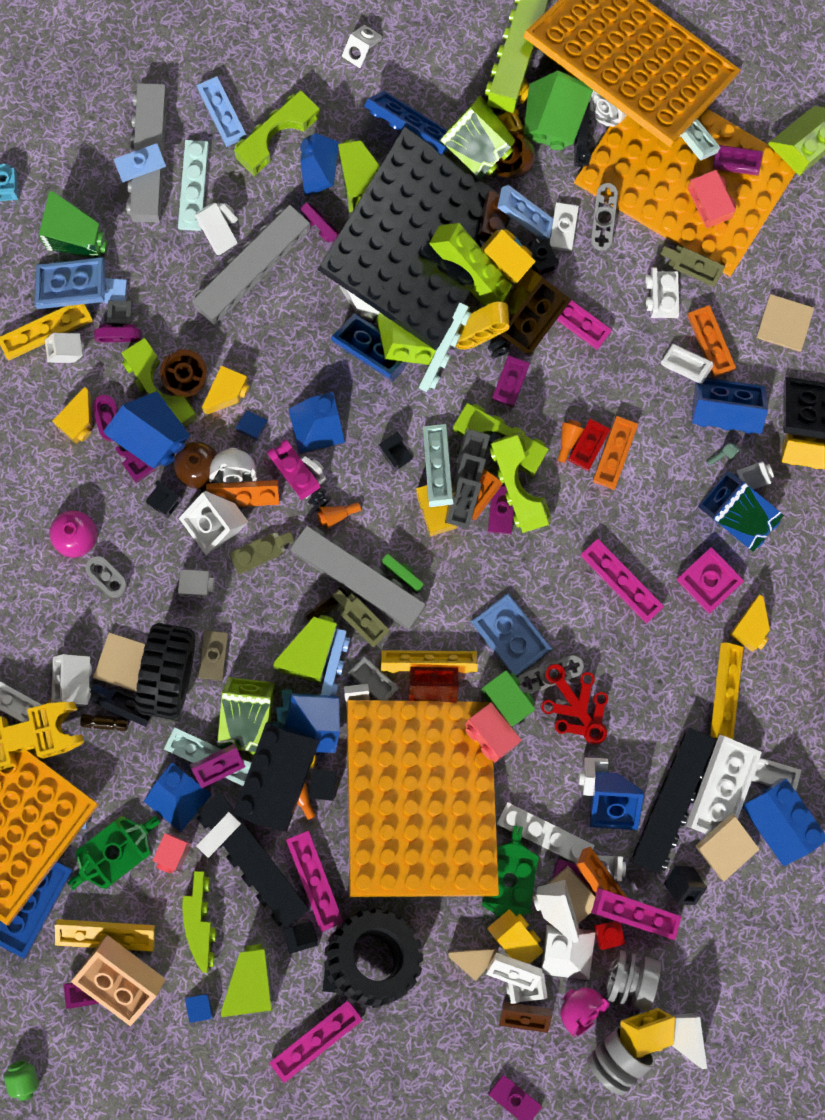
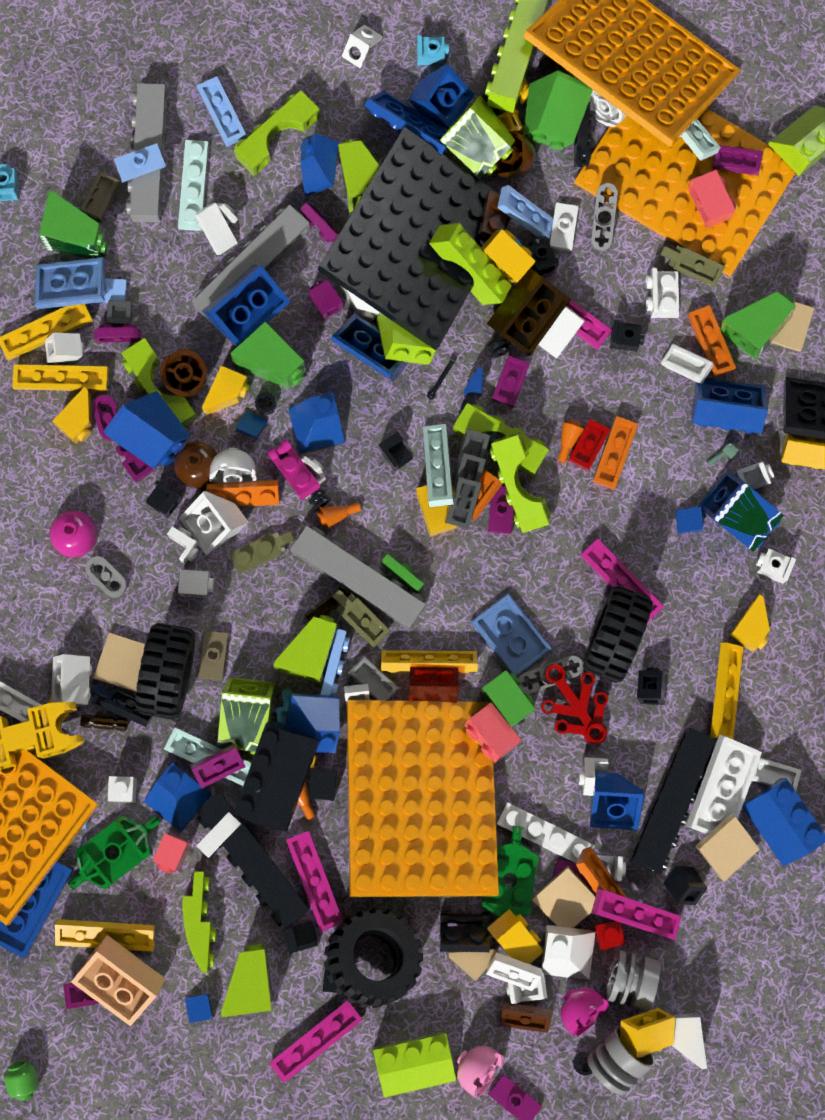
(60, 377): none -> yellow plate
(100, 196): none -> dark tan plate
(122, 789): none -> white brick
(183, 538): none -> white bracket
(246, 305): none -> blue slope
(263, 396): none -> black bush
(269, 358): none -> bright green slope
(325, 299): none -> magenta brick
(414, 1064): none -> lime slope
(426, 56): none -> medium azure brick
(431, 394): none -> black hinge
(441, 96): none -> blue slope
(441, 356): light aqua plate -> none
(464, 938): none -> black plate
(475, 384): none -> blue slope
(478, 1068): none -> bright pink cylinder
(484, 325): yellow beam -> none
(558, 908): white slope -> none
(561, 332): none -> white tile
(577, 1059): none -> black bush
(617, 634): none -> black tyre
(620, 341): none -> black brick
(651, 696): none -> black brick
(689, 520): none -> blue slope
(710, 580): dark pink plate -> none
(758, 323): none -> bright green slope
(778, 574): none -> white brick

